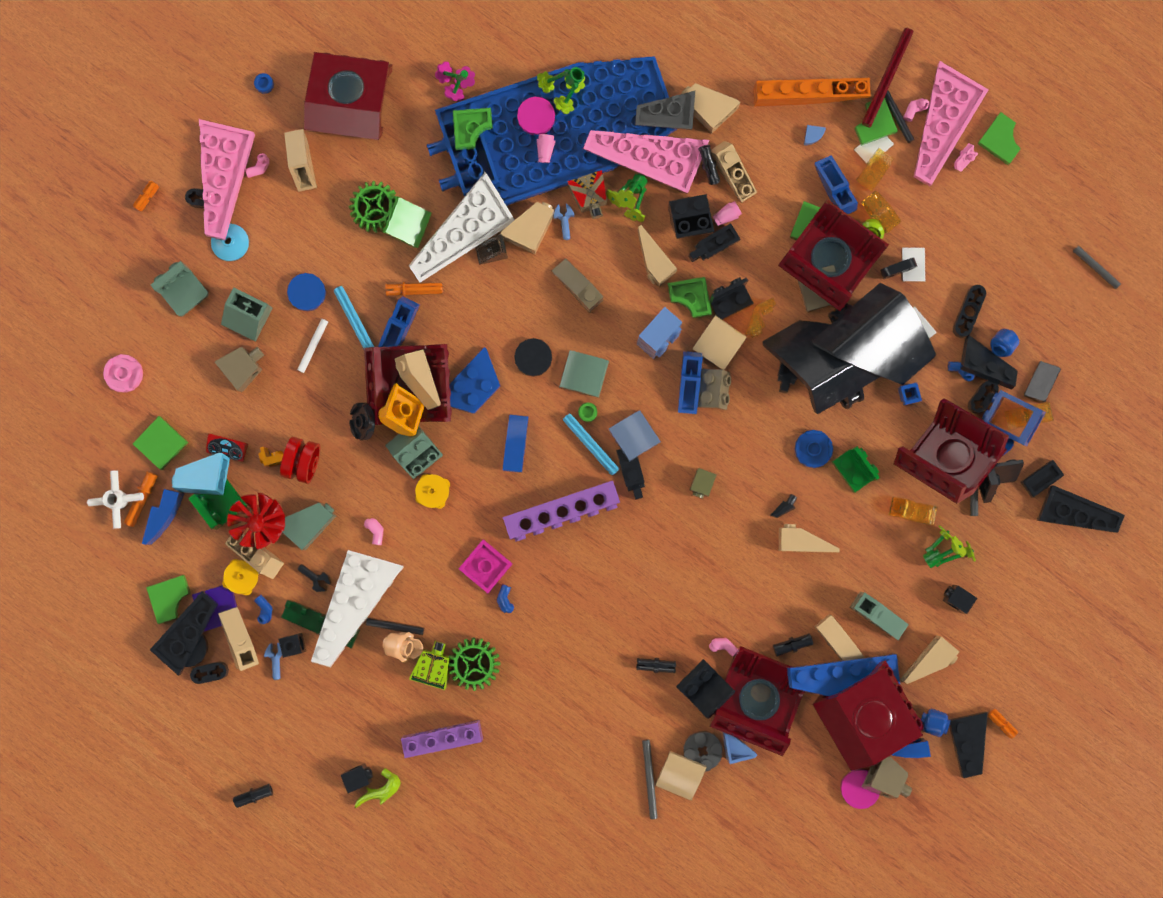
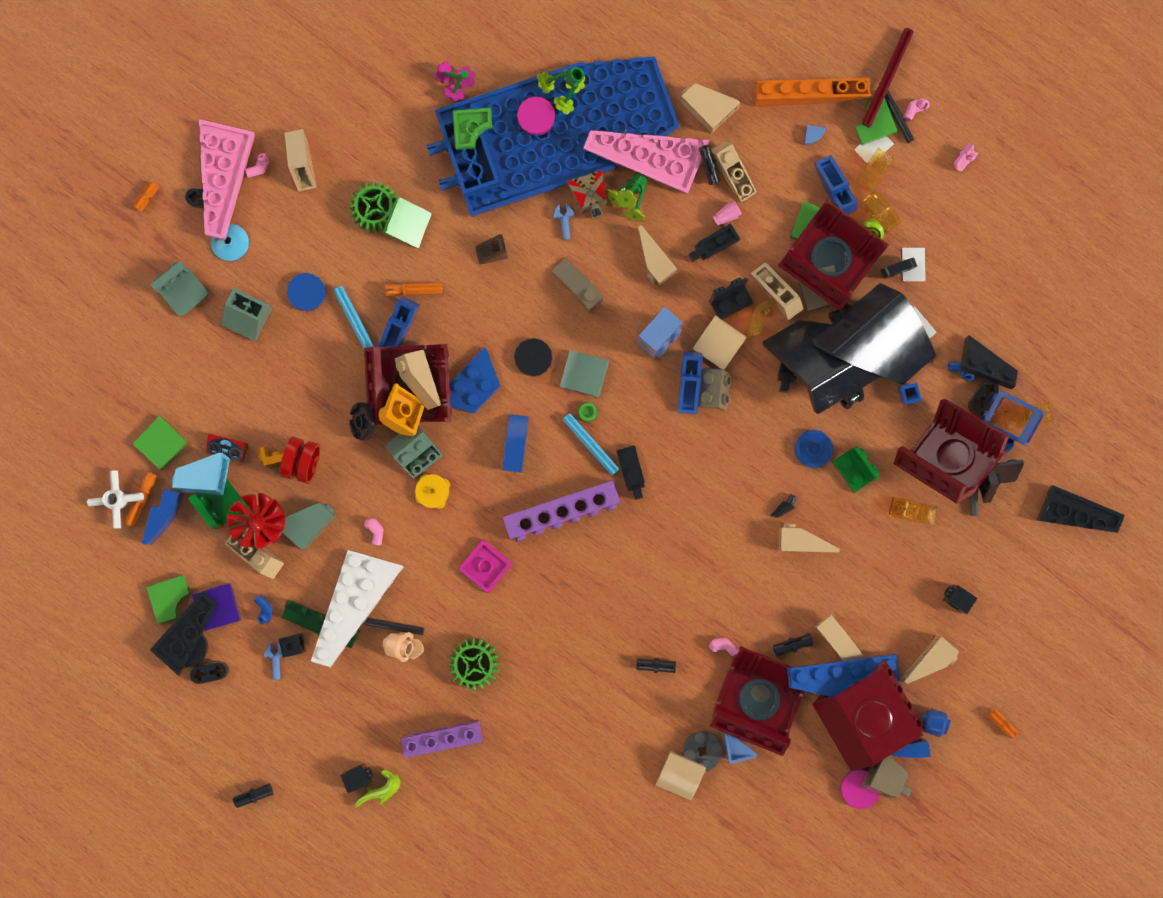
(123, 373): bright pink tile -> none
(238, 639): tan slope -> none
(240, 577): yellow piece -> none
(241, 366): dark tan torso -> none
(263, 83): blue tile -> none
(312, 346): white bar -> none
(314, 577): black bar -> none
(346, 95): dark red panel -> none
(432, 667): lime torso -> none
(470, 224): white wing -> none
(502, 600): blue arm -> none
(530, 227): tan slope -> none
(545, 147): bright pink cone -> none
(634, 435): sand blue slope -> none
(649, 779): dark grey bar -> none
(668, 113): dark grey wing -> none
(690, 216): black slope -> none
(692, 295): bright green tile -> none
(702, 483): olive brick -> none
(705, 689): black bracket -> none
(786, 299): none -> tan slope
(879, 615): sand green slope -> none
(935, 558): plant -> none
(949, 112): bright pink wing -> none
(969, 325): black beam -> none
(969, 742): black wing -> none
(1000, 139): bright green tile -> none
(1004, 343): blue head -> none
(1042, 382): slope -> none
(1042, 478): black tile -> none
(1097, 267): dark grey bar -> none

